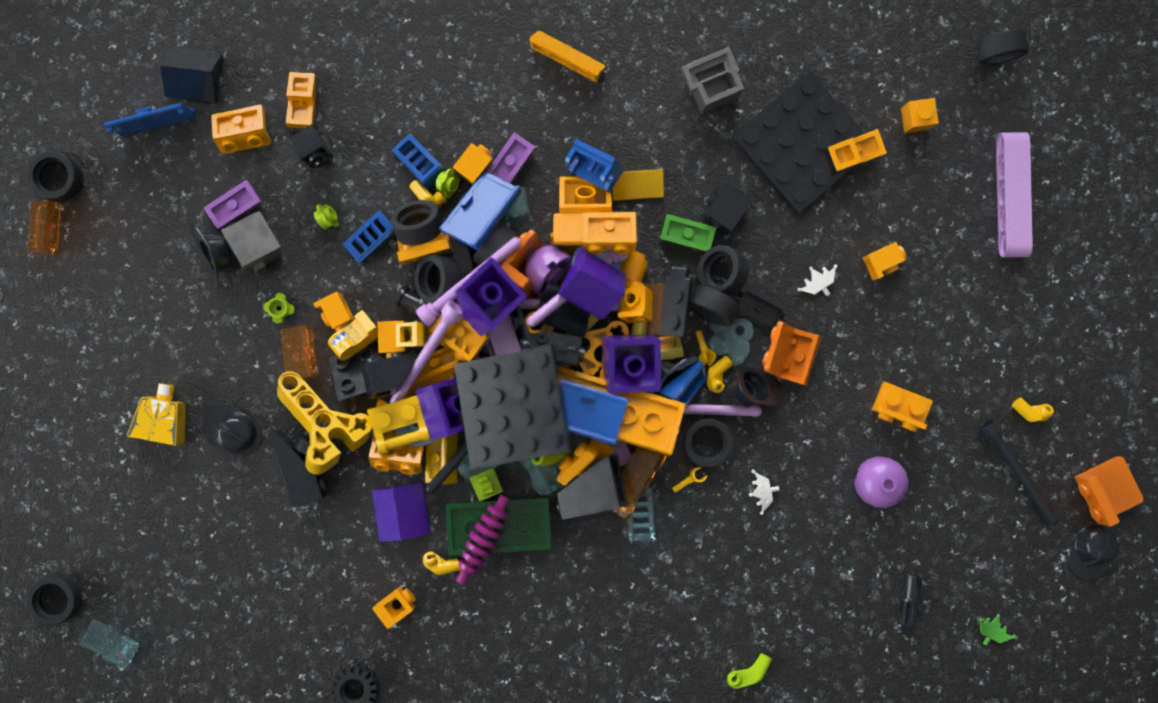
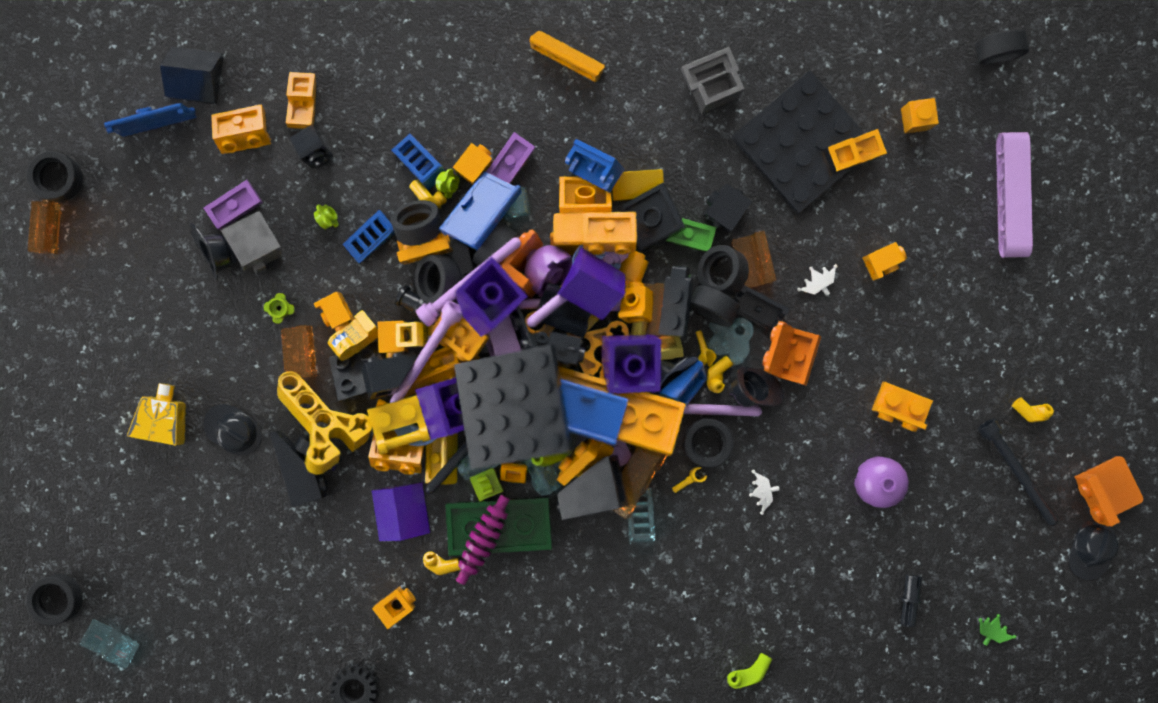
(513, 472): none -> light orange slope
(655, 217): none -> black tile
(758, 256): none -> clear orange panel

